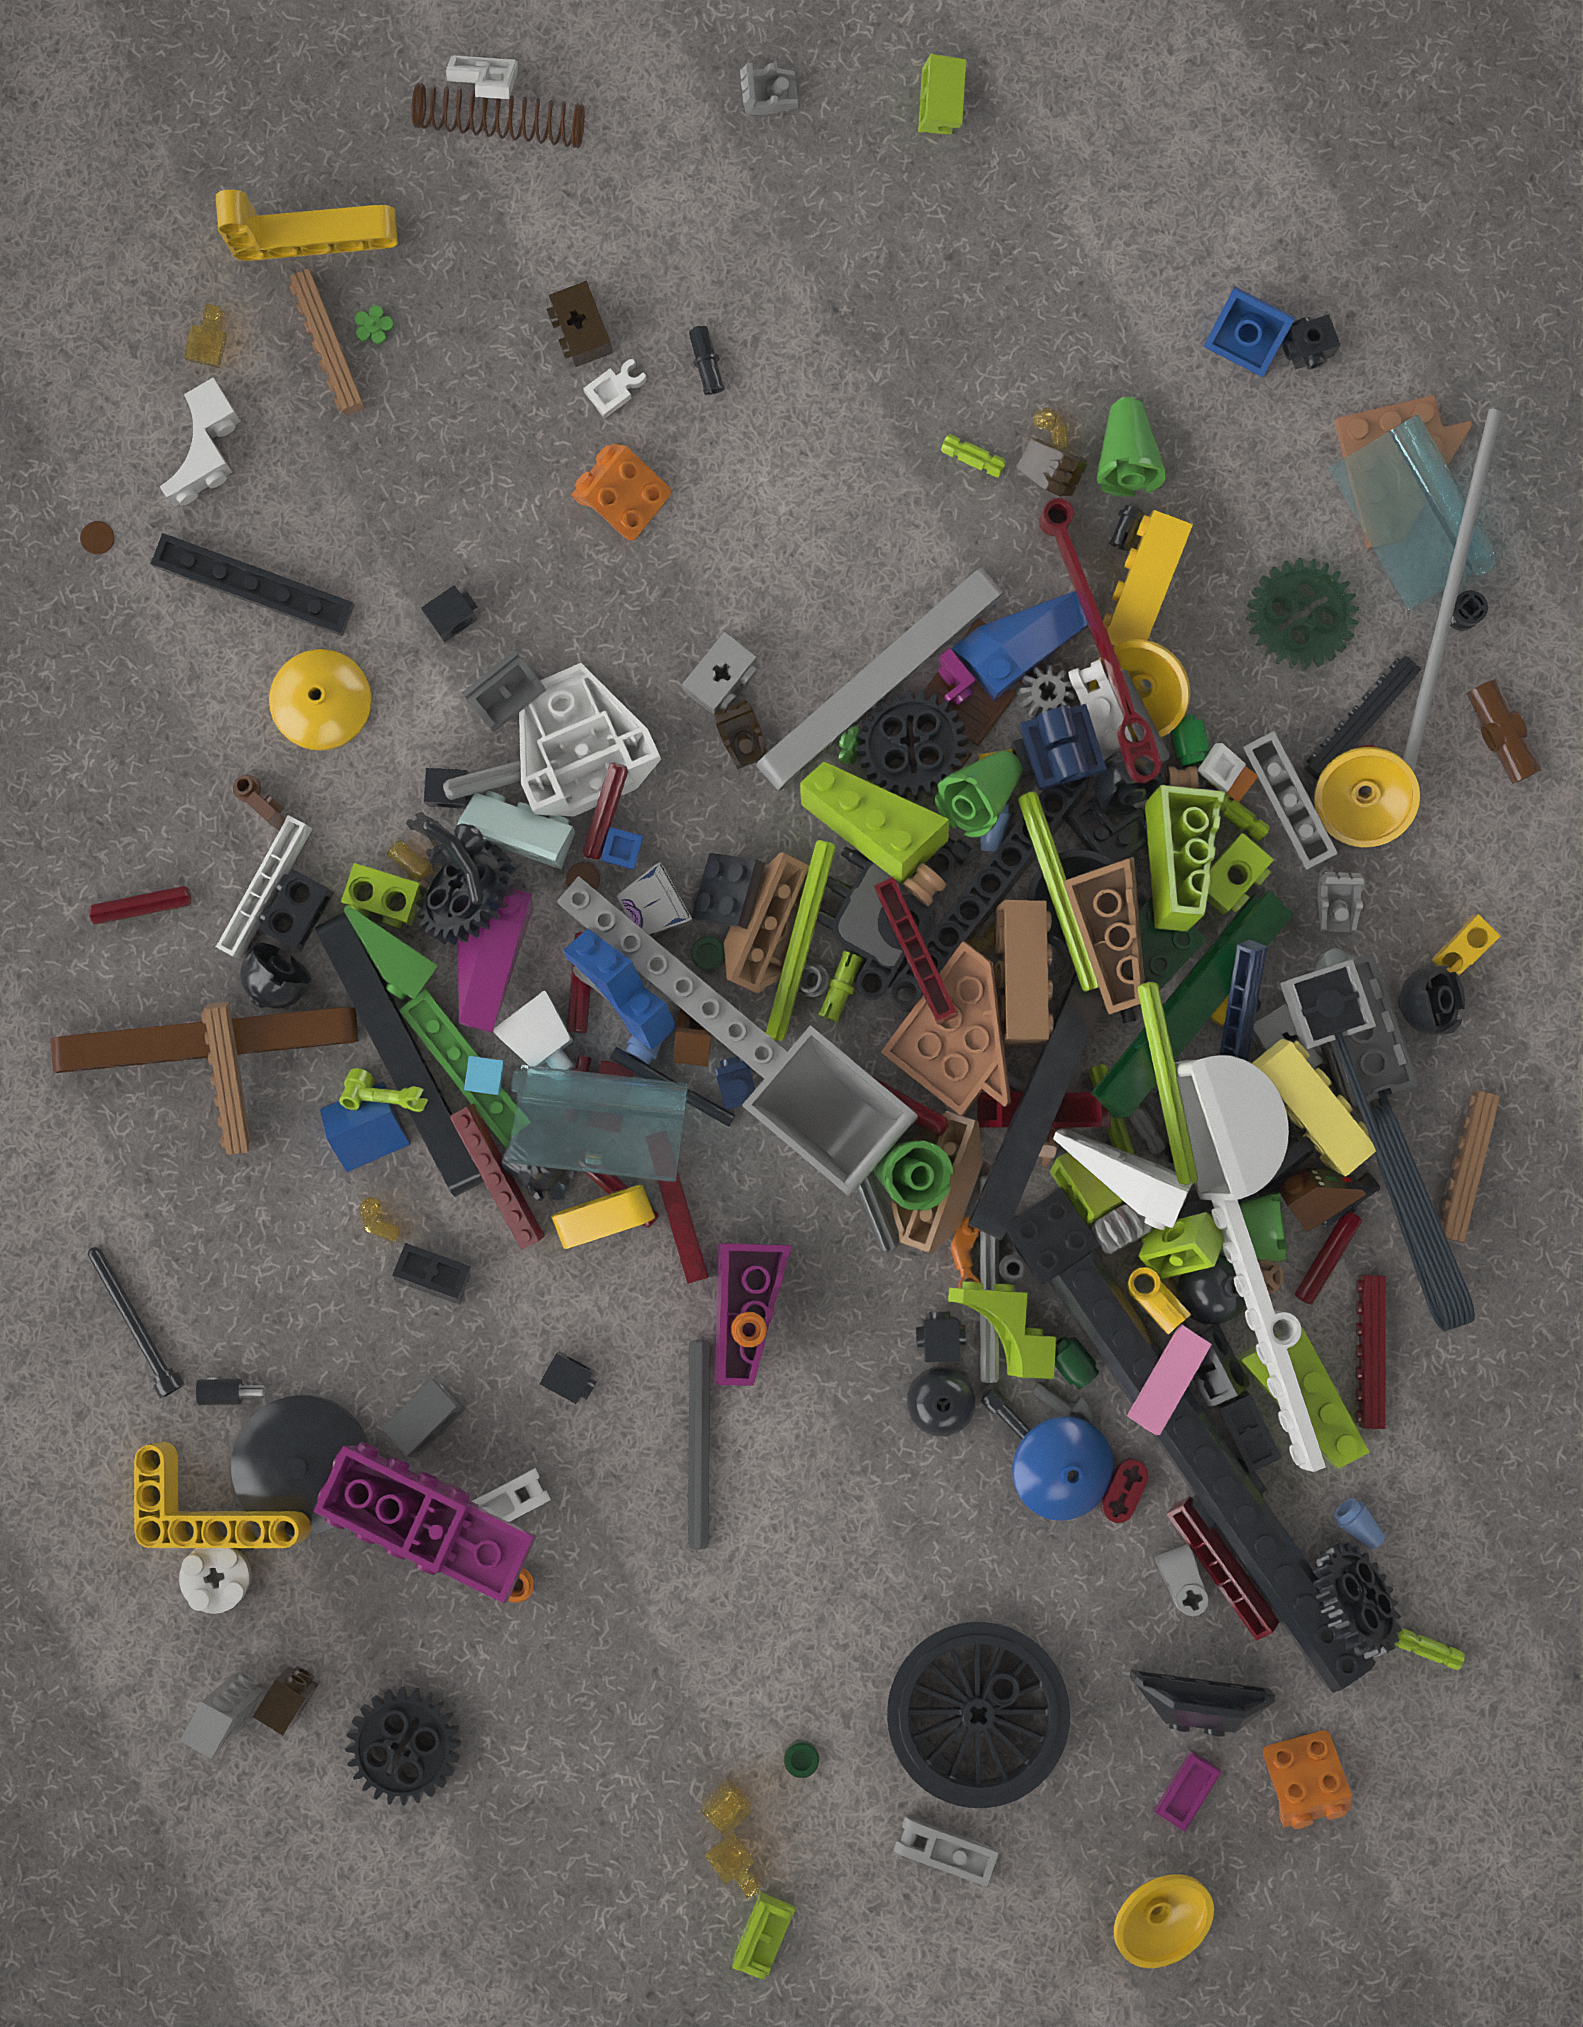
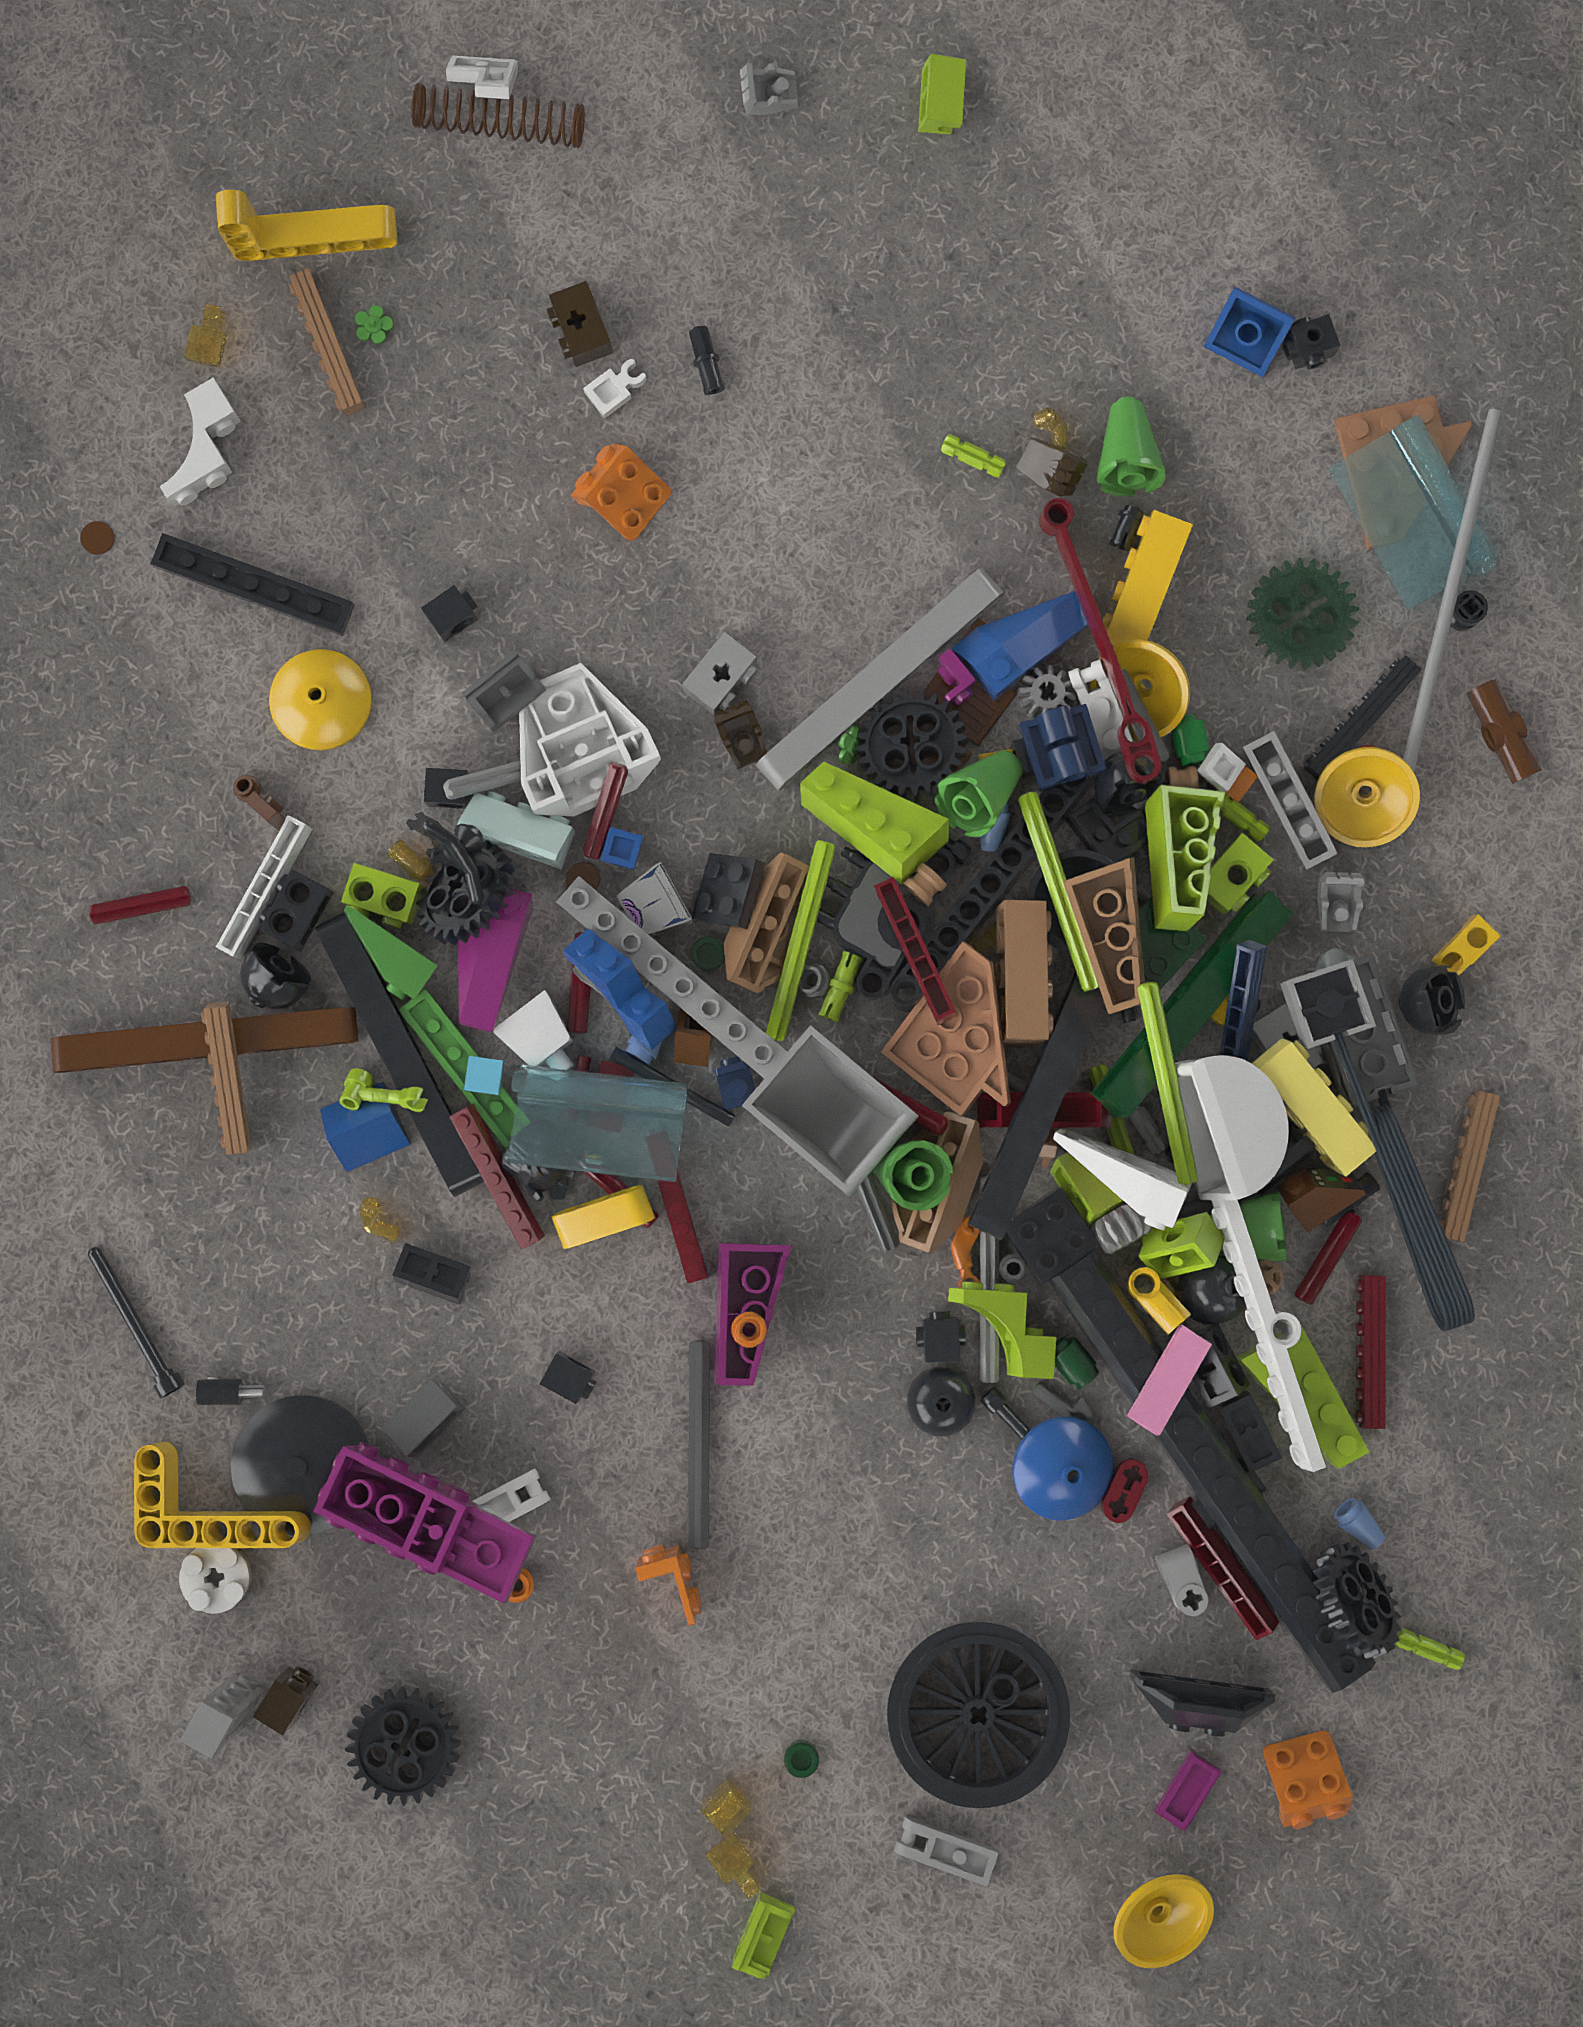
(662, 1561): none -> orange bracket

